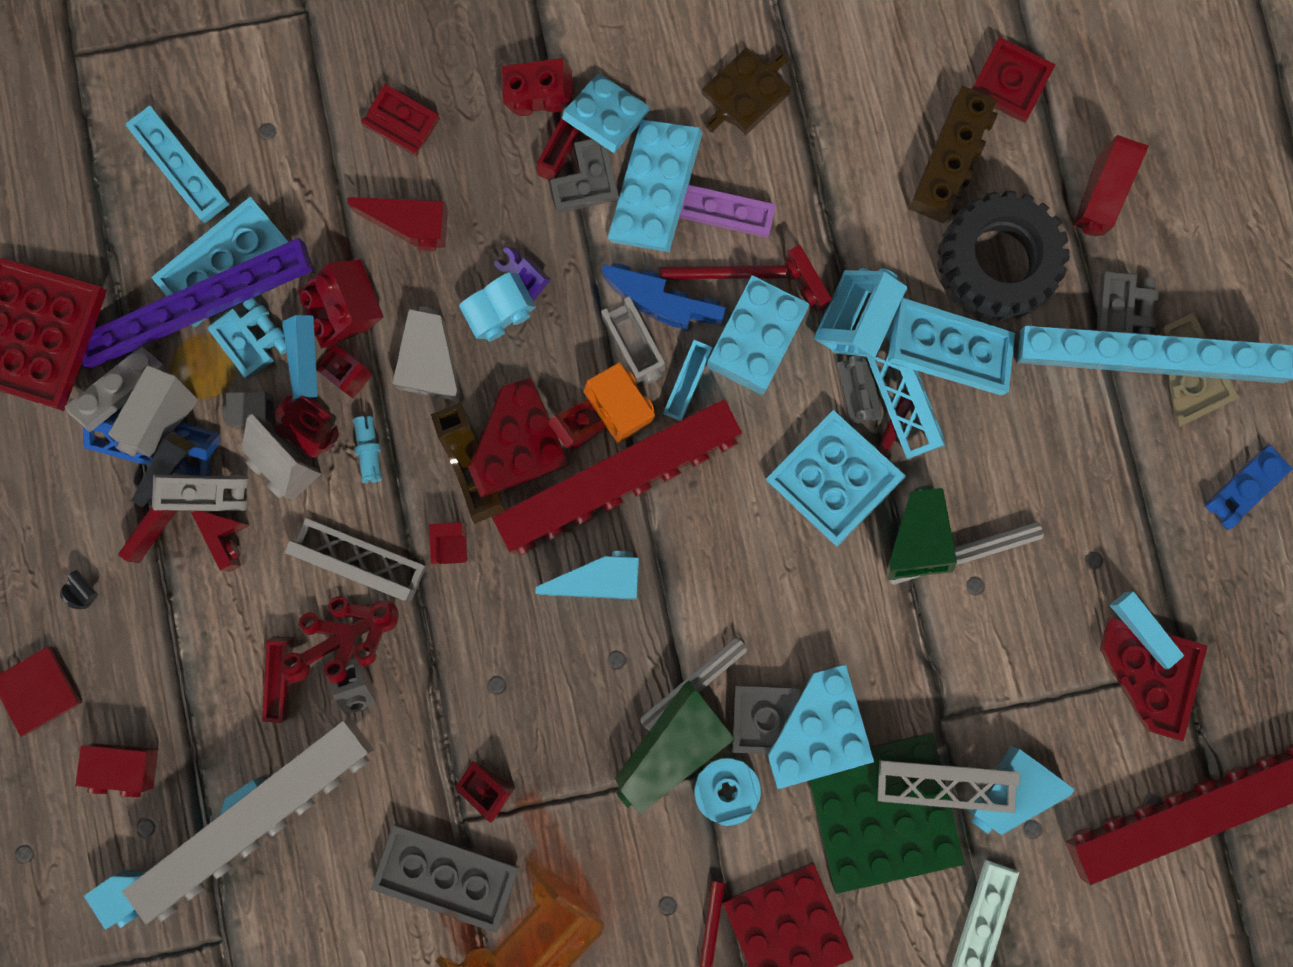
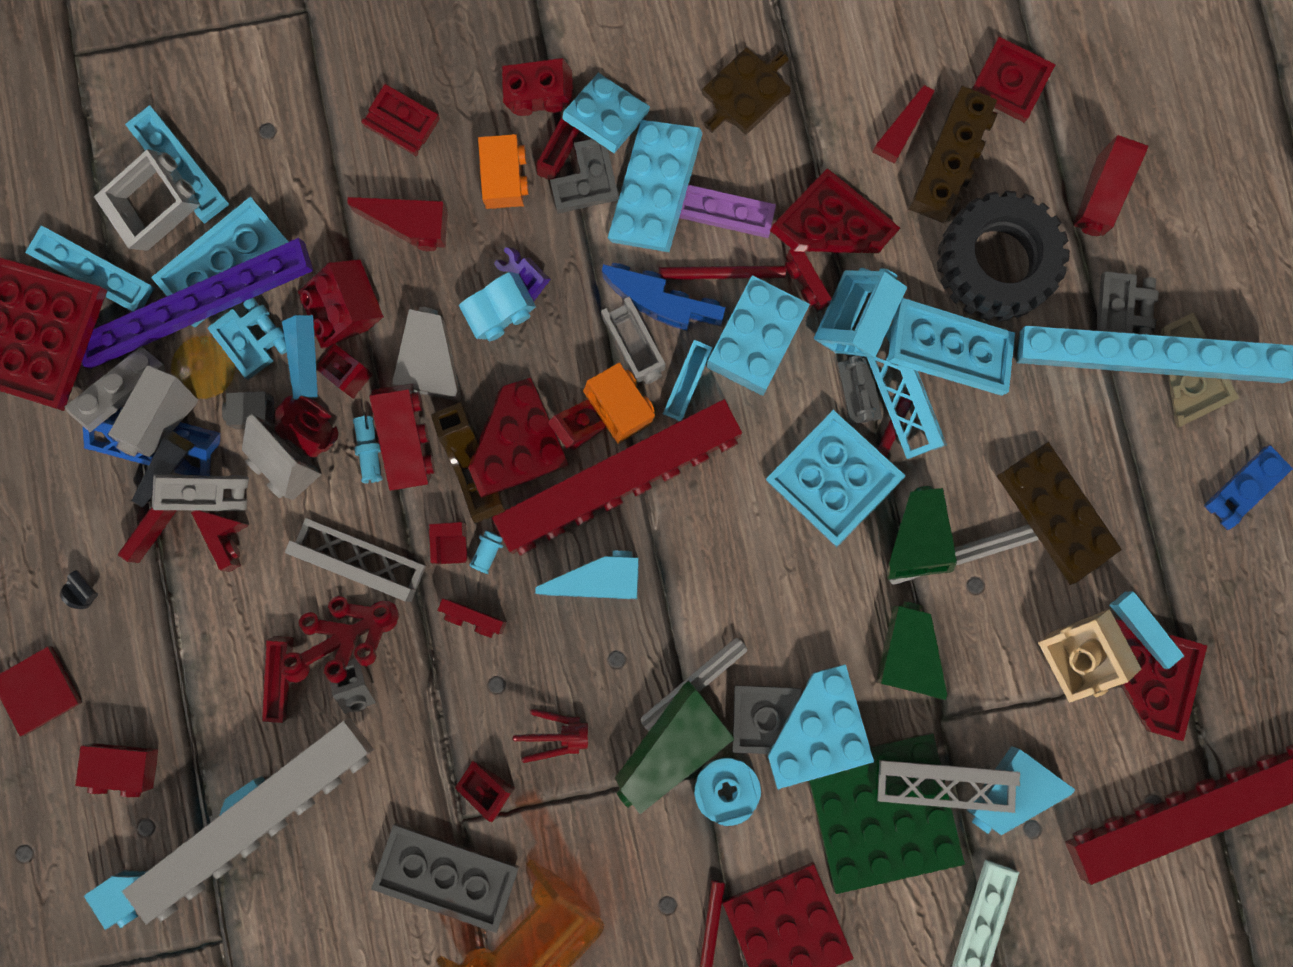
(89, 268): none -> medium azure plate
(123, 216): none -> light grey window
(402, 436): none -> dark red brick
(458, 613): none -> dark red plate
(486, 551): none -> medium azure pin
(501, 171): none -> orange brick
(573, 736): none -> dark red plant
(834, 219): none -> dark red plate
(897, 135): none -> dark red piece
(912, 653): none -> dark green slope
(1059, 513): none -> dark brown plate
(1090, 656): none -> tan brick

